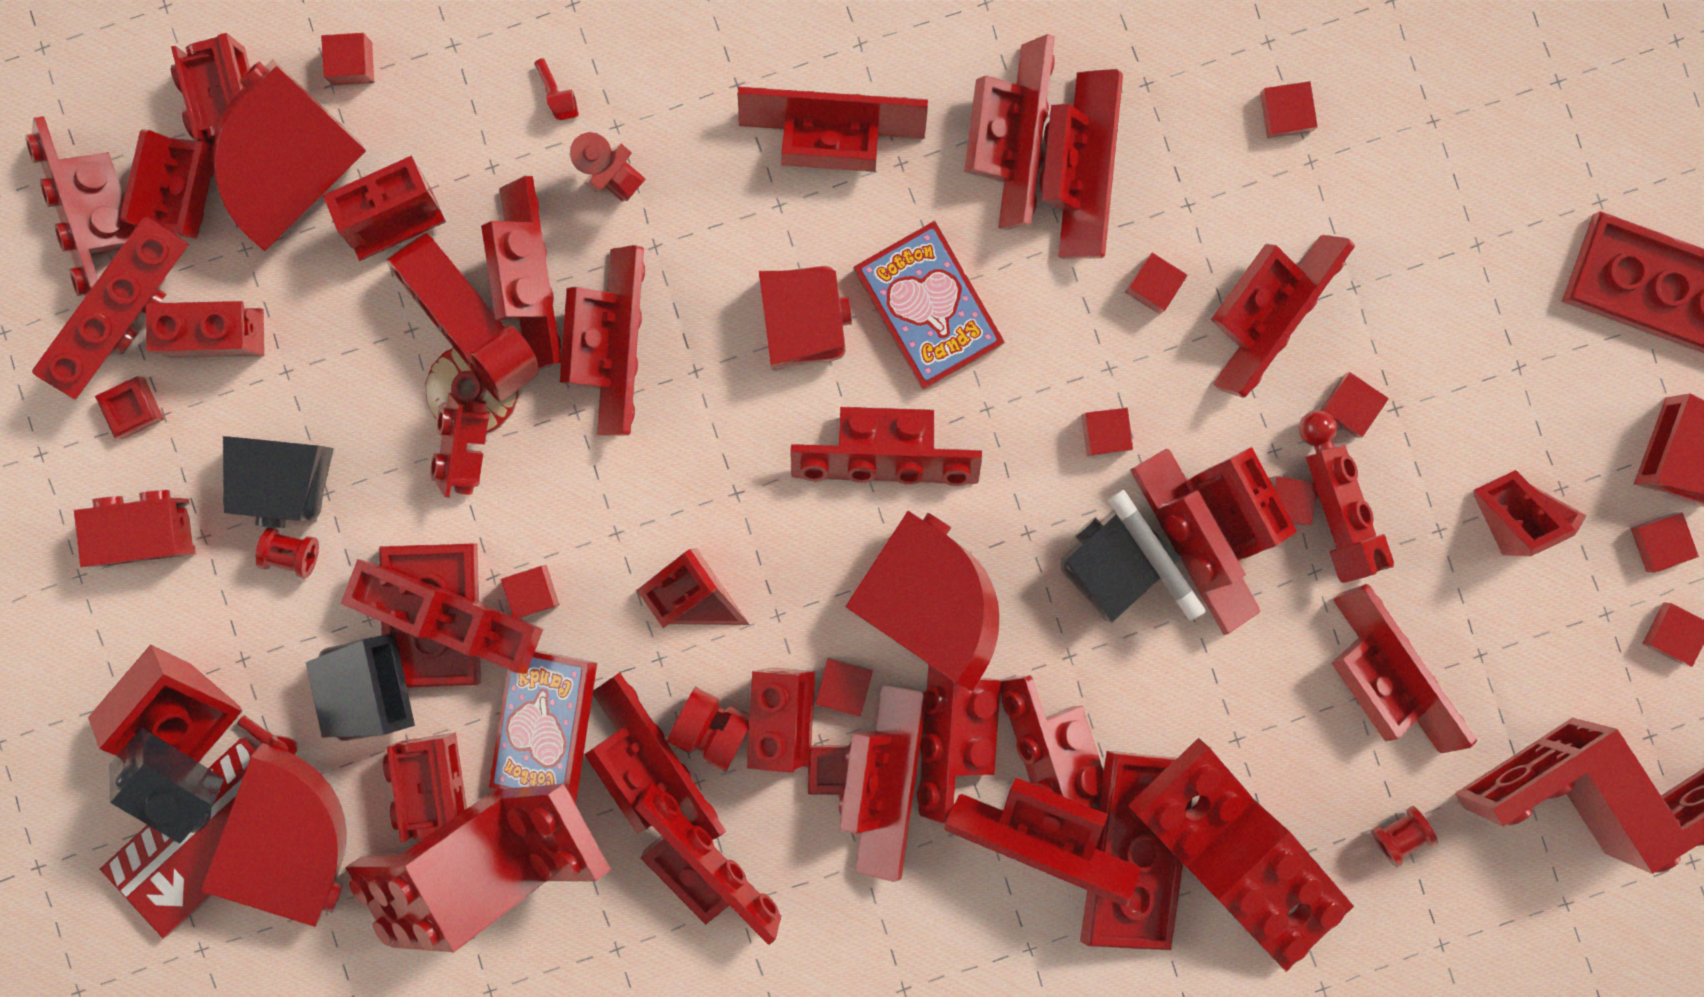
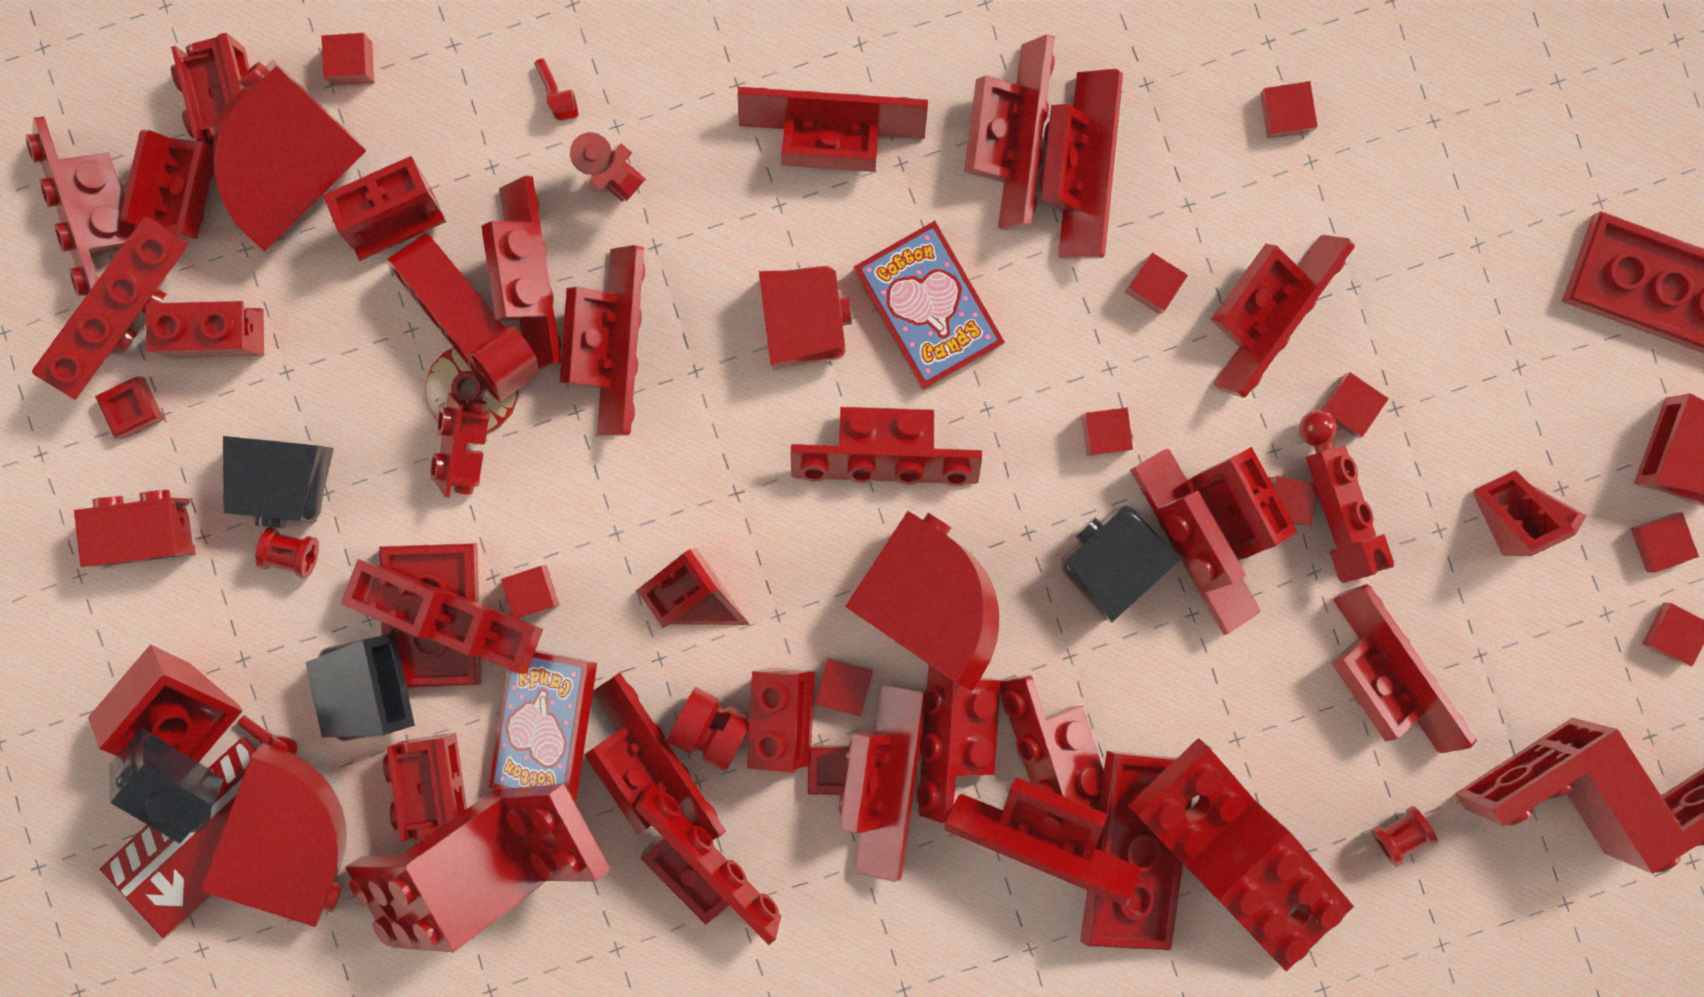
(1156, 555): light grey bar -> none

